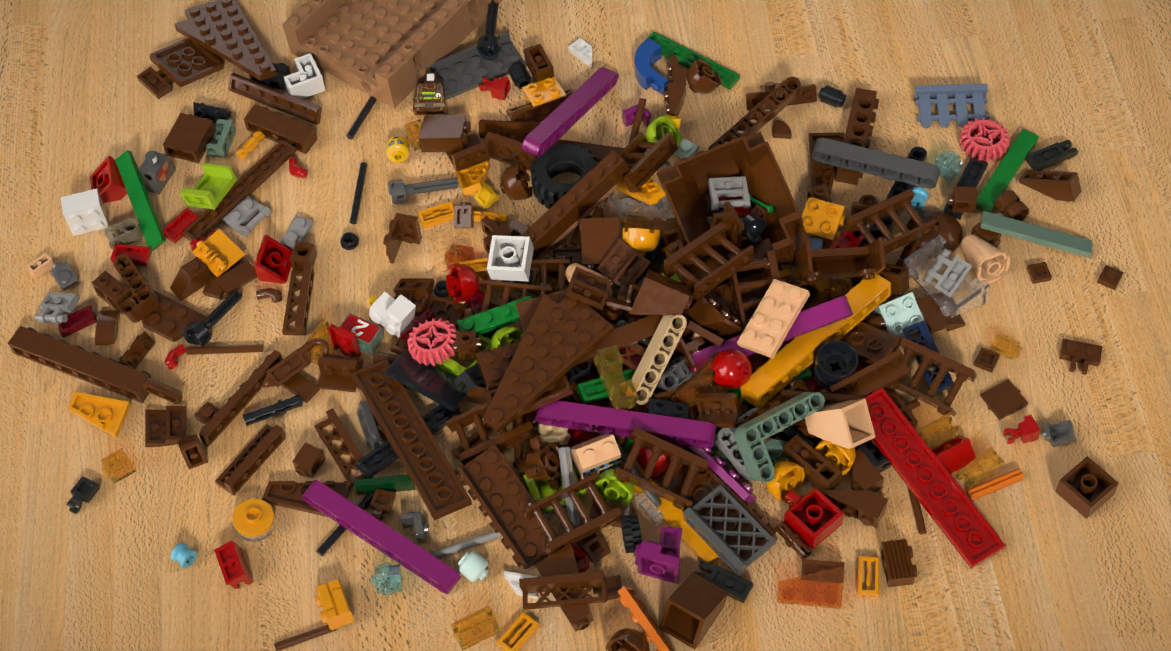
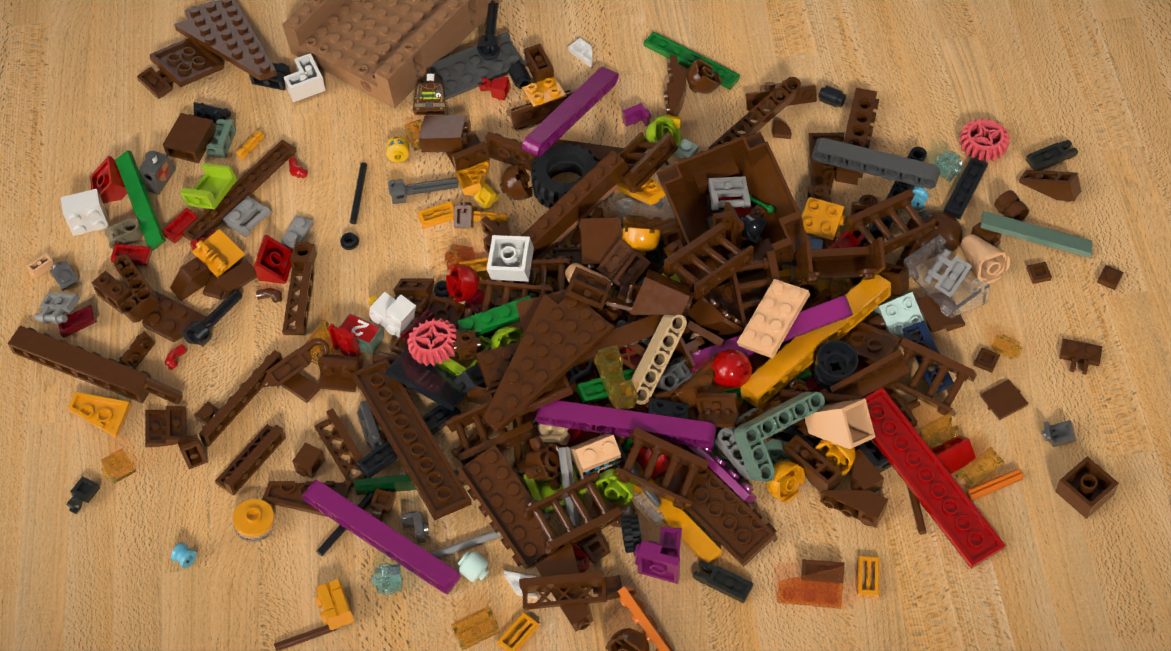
(106, 327): reddish brown slope -> none
(224, 349): reddish brown bar -> none
(233, 564): red hinge -> none
(272, 410): black pin -> none
(275, 98): reddish brown tile -> none
(278, 127): reddish brown brick -> none
(361, 118): black bar -> none
(401, 229): reddish brown bracket -> none
(509, 129): reddish brown bracket -> none
(518, 228): reddish brown tile -> none
(638, 117): reddish brown bar -> none
(645, 57): blue arch -> none
(692, 610): reddish brown slope -> none
(719, 544): dark grey fence -> none
(793, 540): reddish brown pin -> none
(812, 516): red hinge -> none
(897, 563): reddish brown brick -> none
(947, 95): sand blue fence -> none
(963, 199): reddish brown brick -> none
(1006, 170): green tile -> none
(1026, 430): red piece -> none

